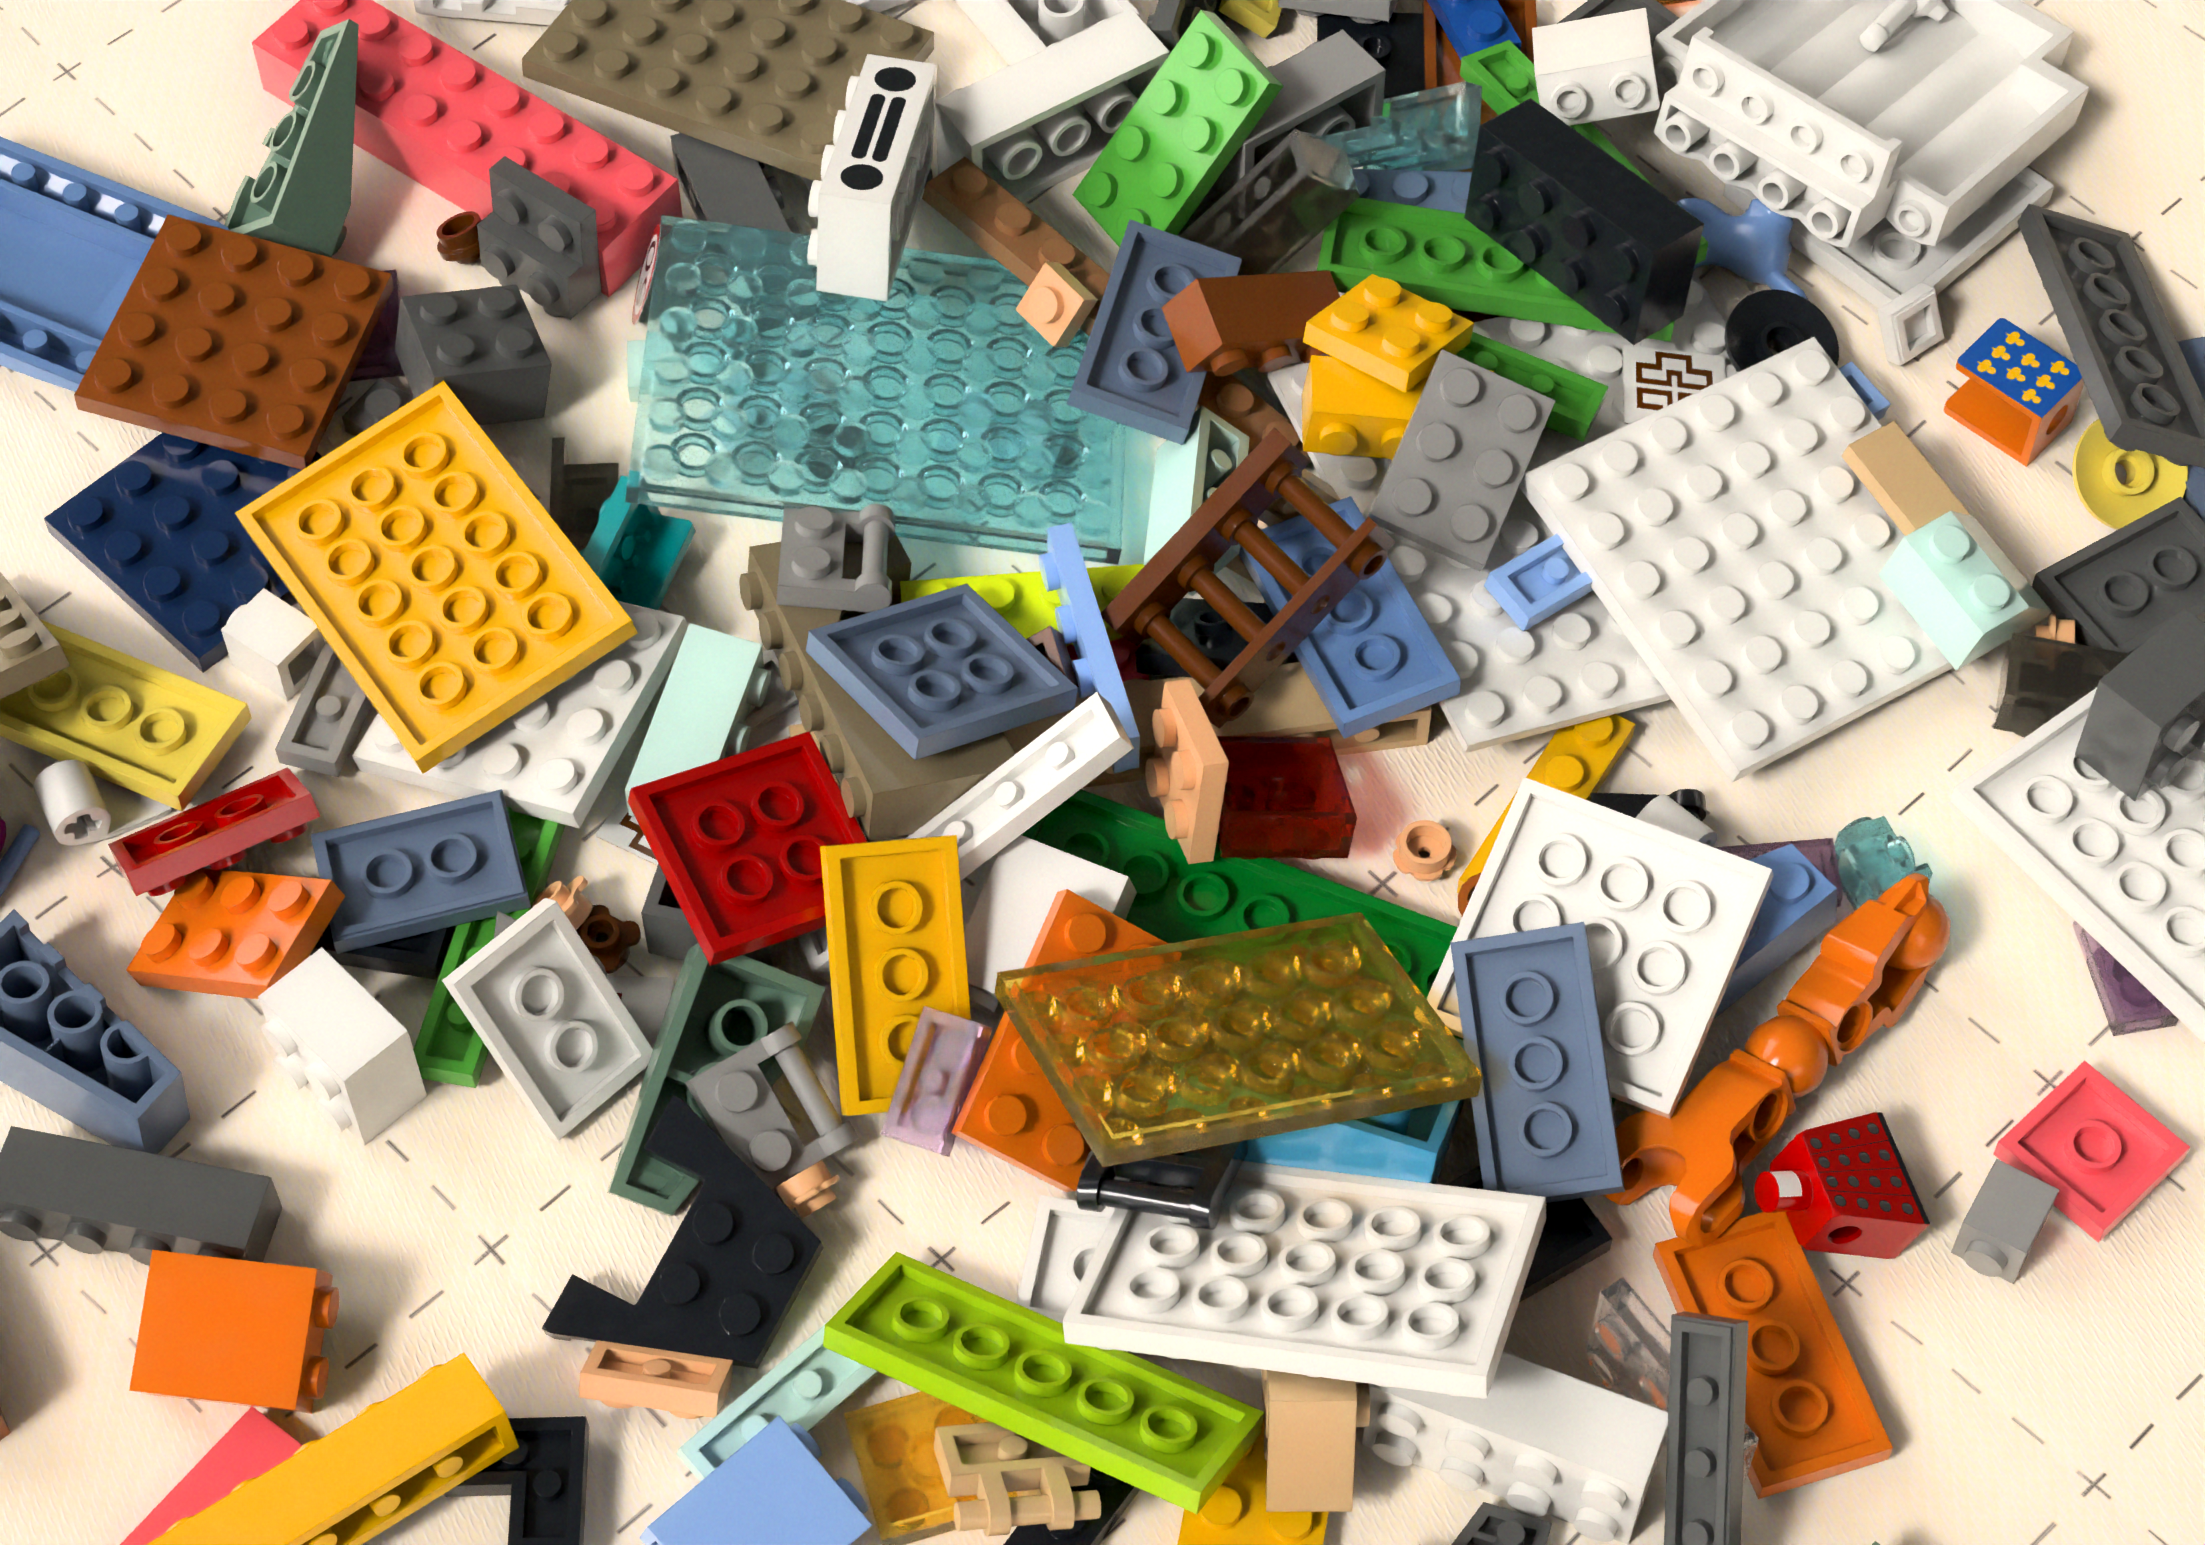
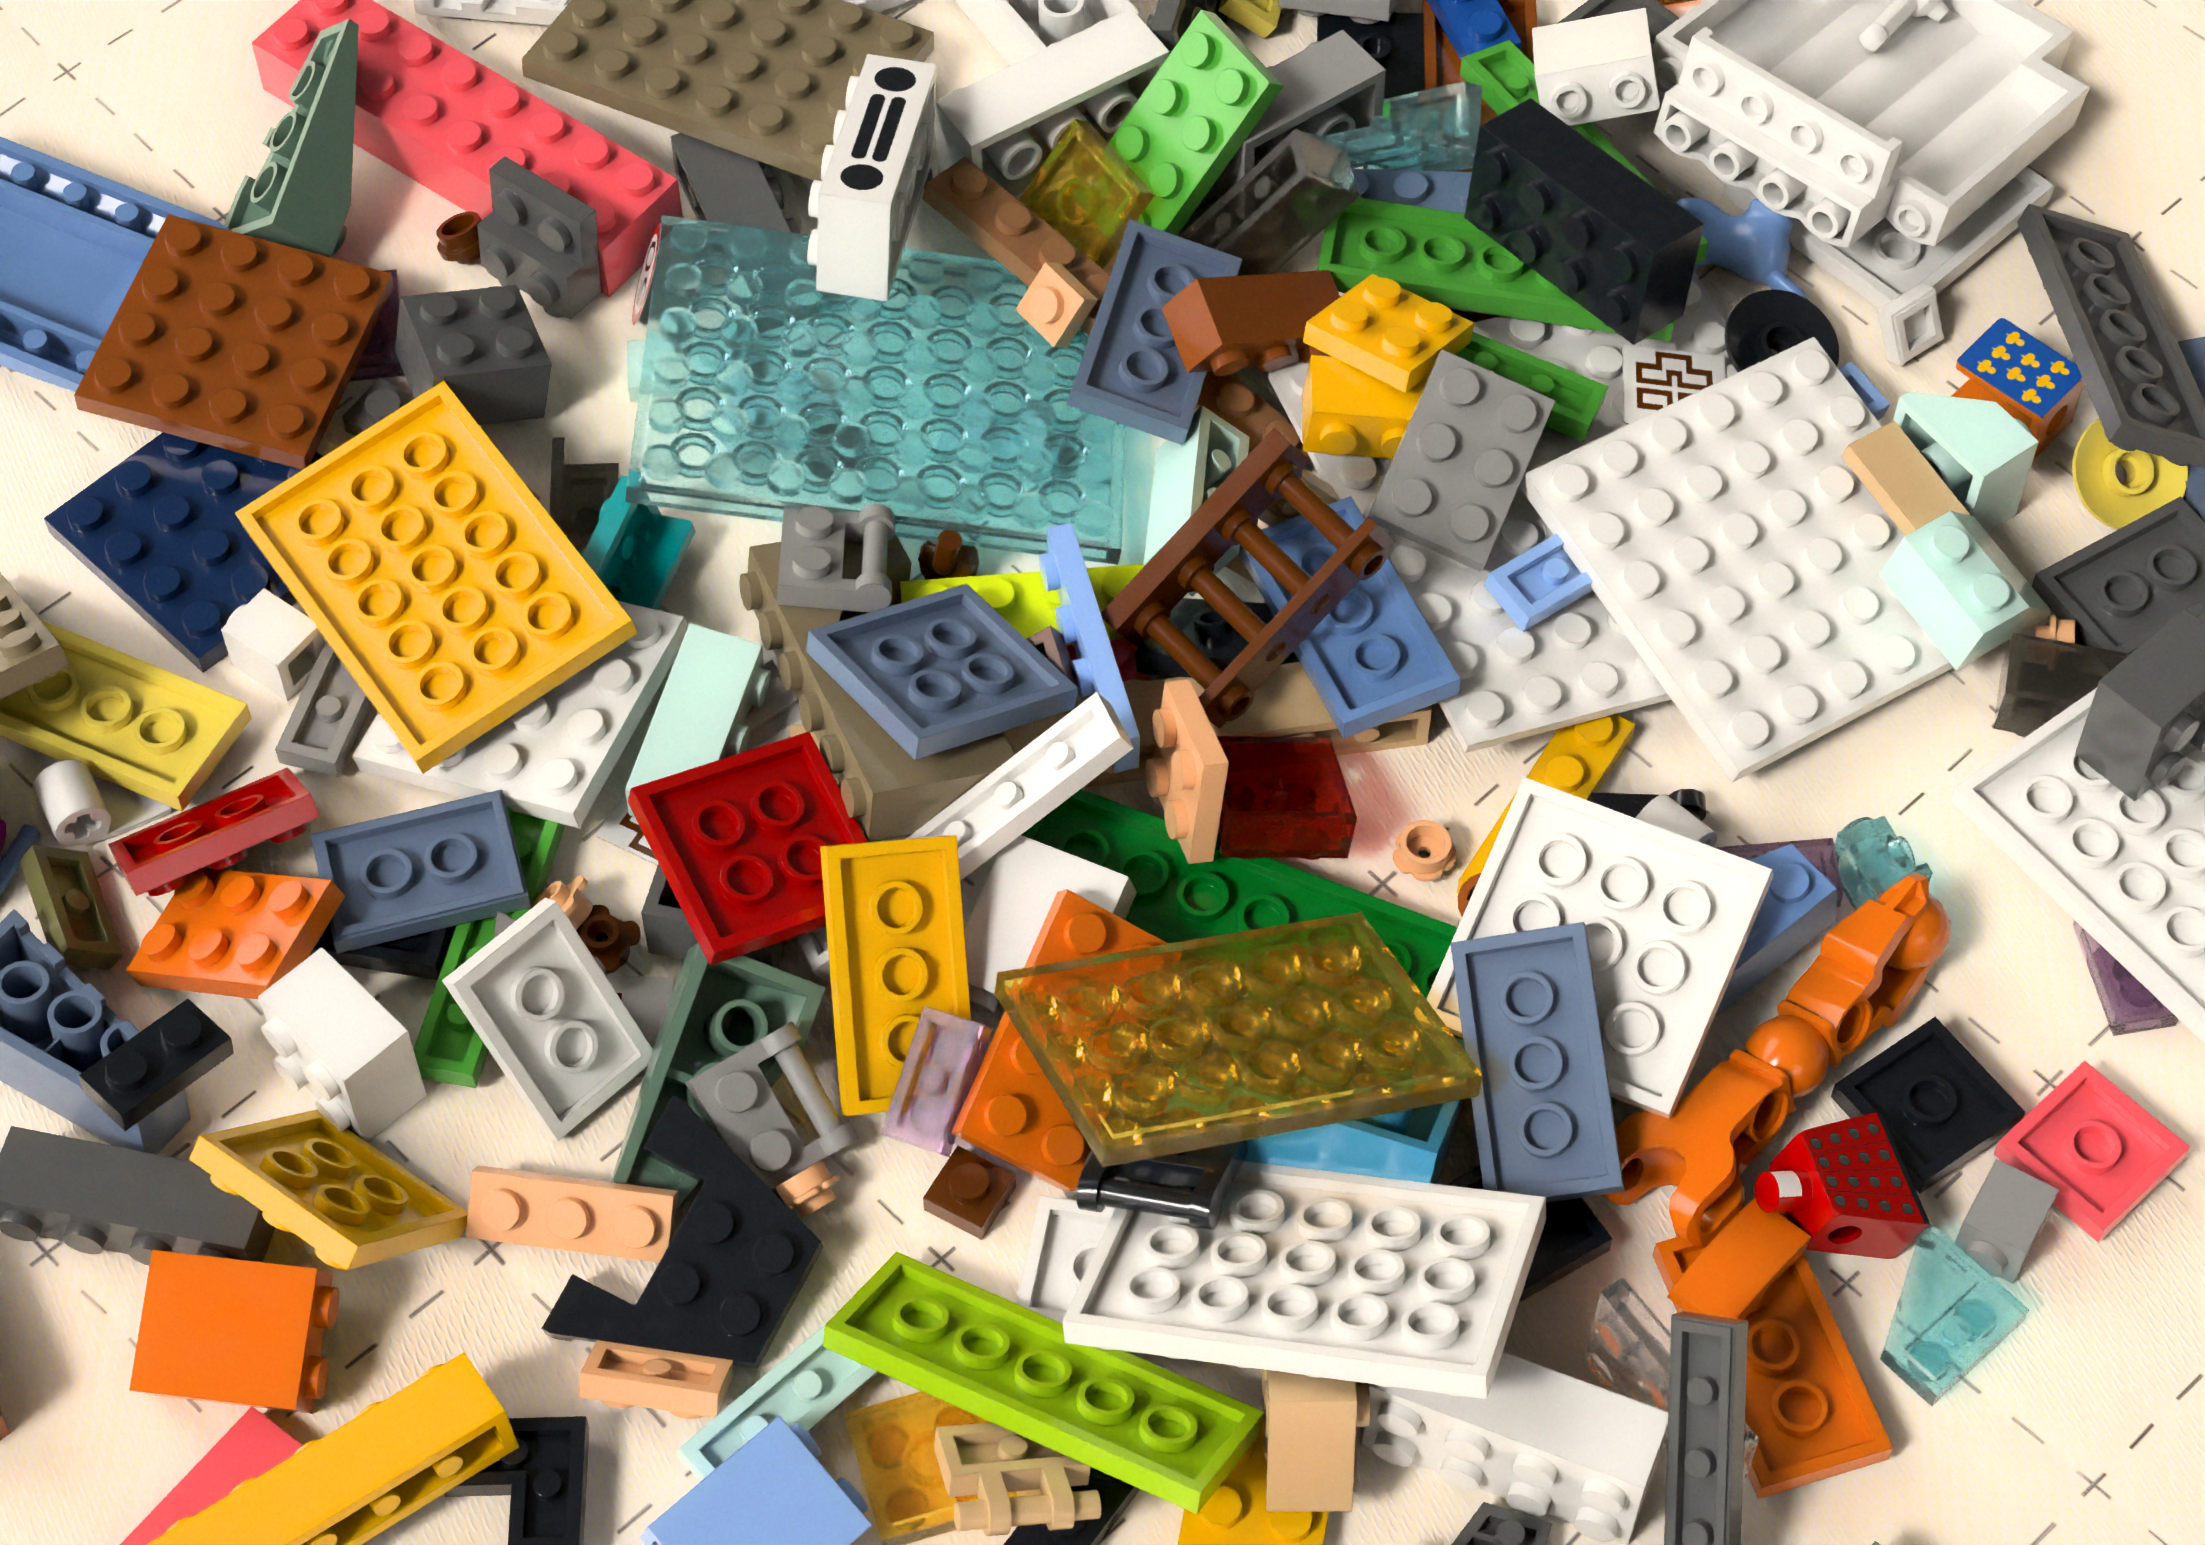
(71, 906): none -> olive plate
(156, 1064): none -> black plate
(329, 1189): none -> yellow plate
(571, 1213): none -> light nougat plate
(948, 557): none -> reddish brown plate
(969, 1192): none -> reddish brown plate
(1087, 192): none -> clear yellow plate
(1740, 1264): none -> orange slope
(1933, 1100): none -> black plate
(1946, 1317): none -> clear light blue wing
(1973, 449): none -> light aqua slope

